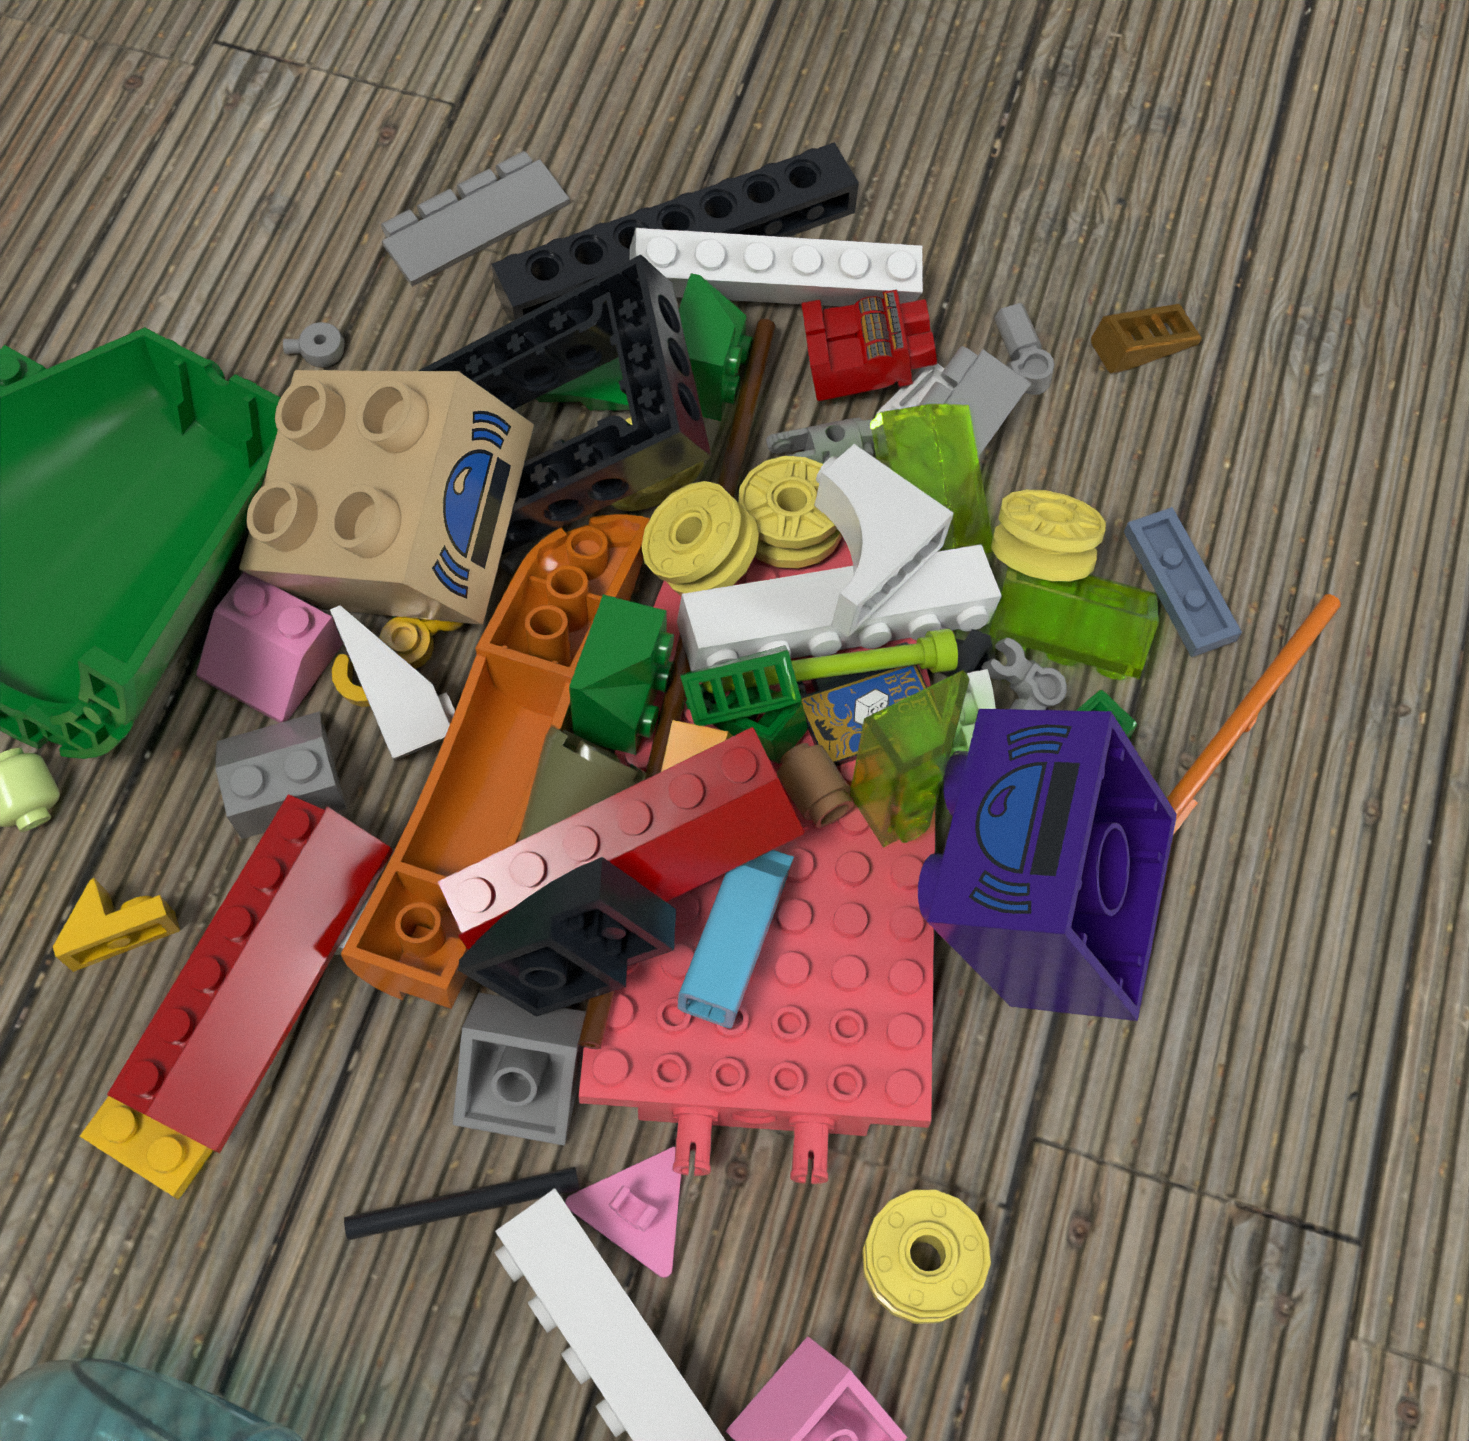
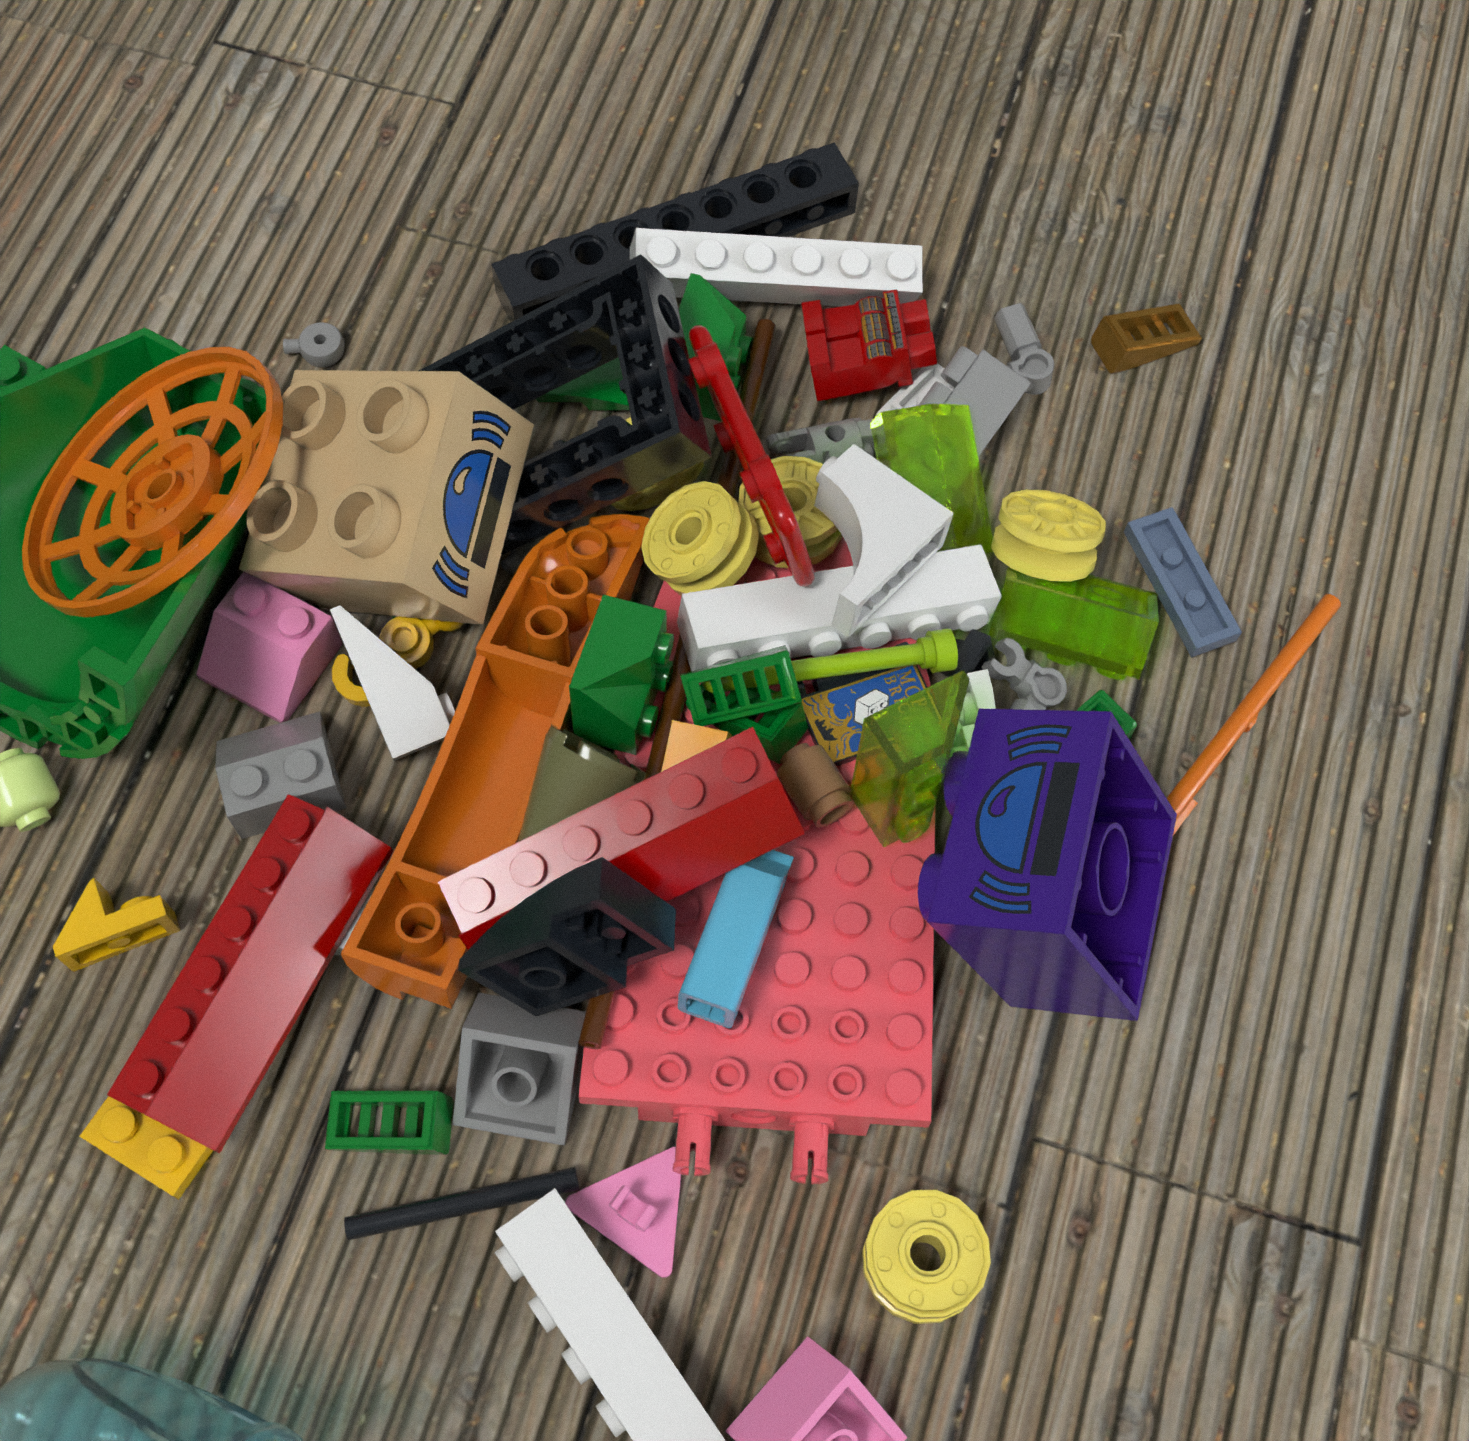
(162, 492): none -> orange dish
(432, 1104): none -> green slope
(484, 216): light grey windscreen -> none
(759, 475): none -> red bar

